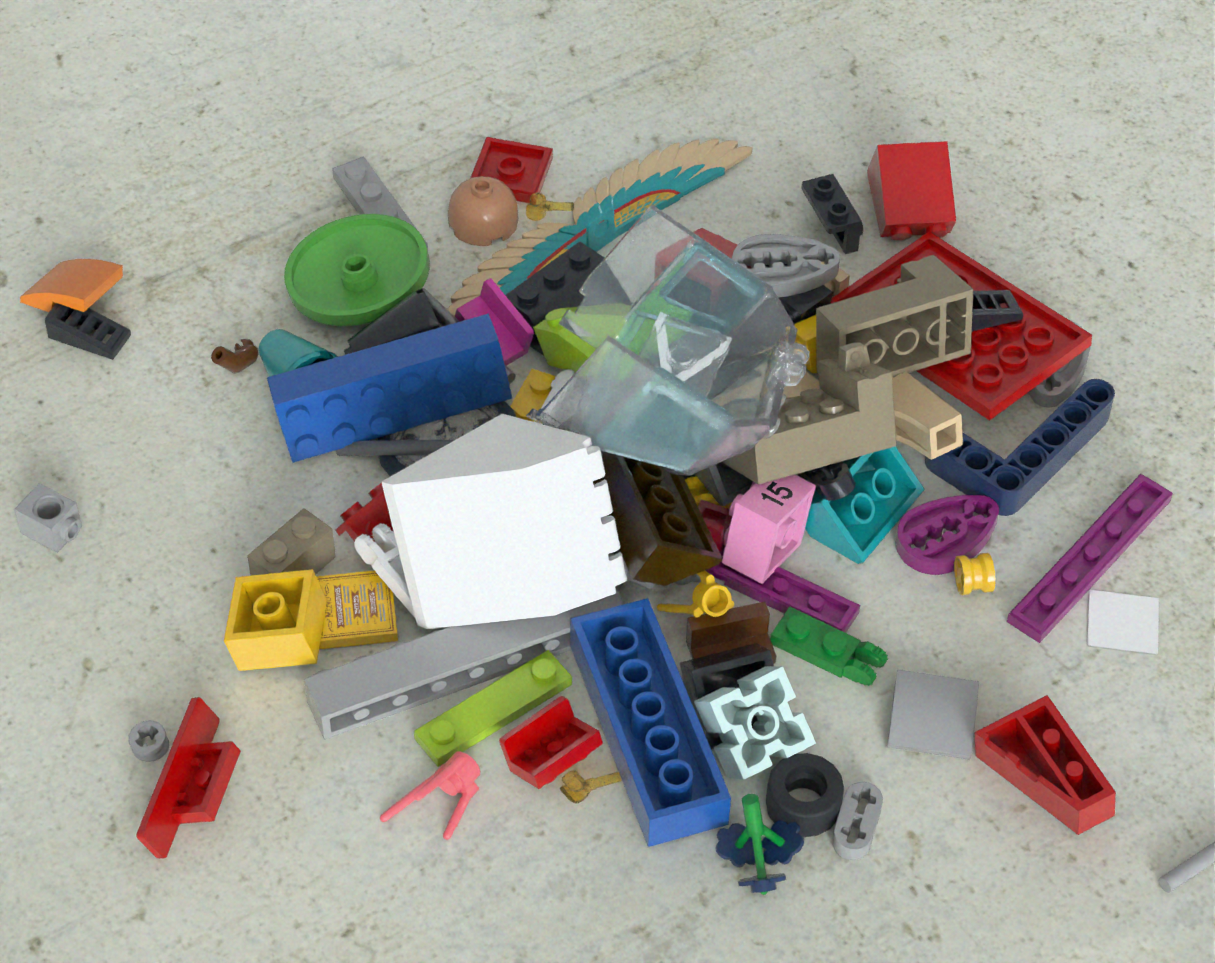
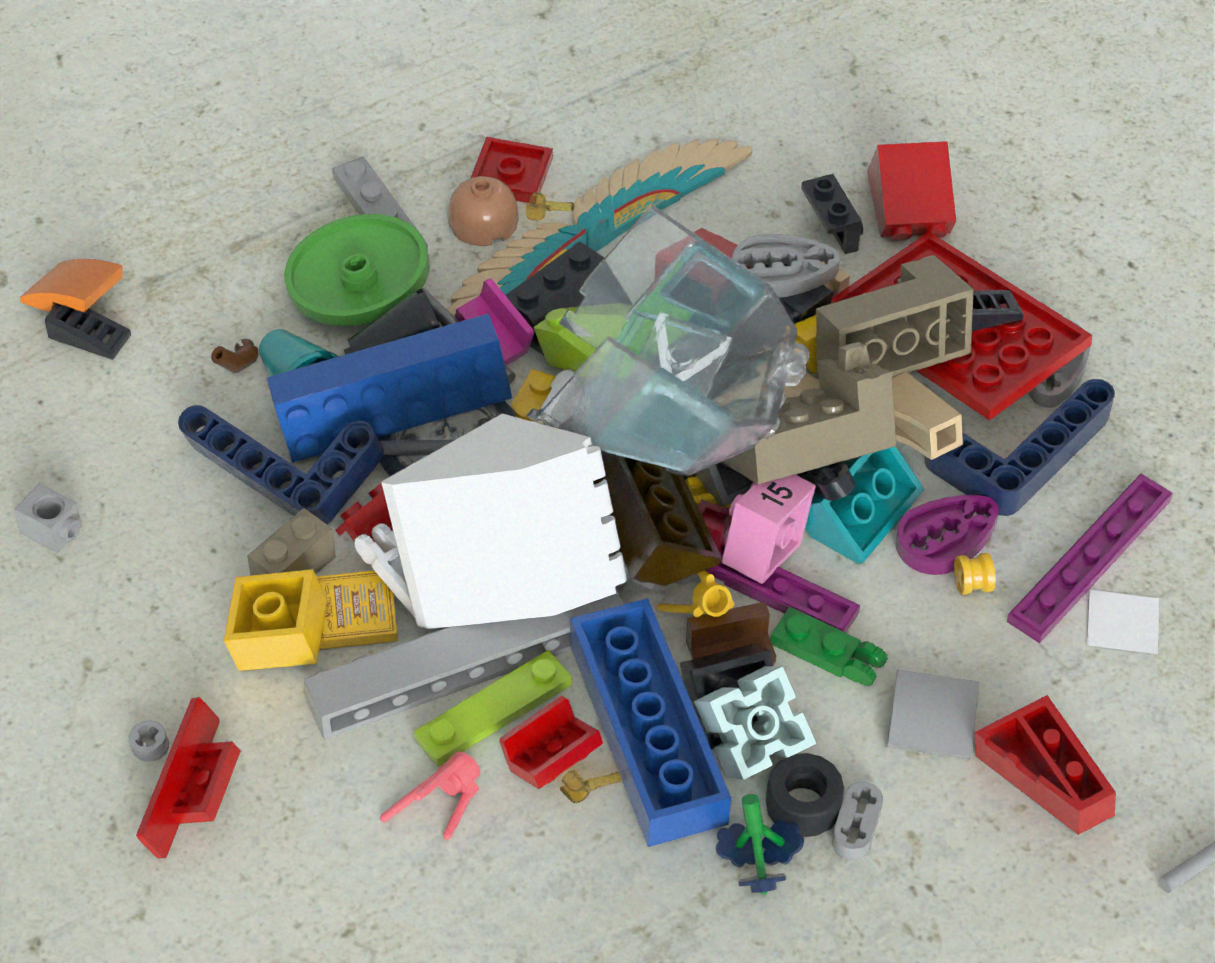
(274, 470): none -> dark blue beam

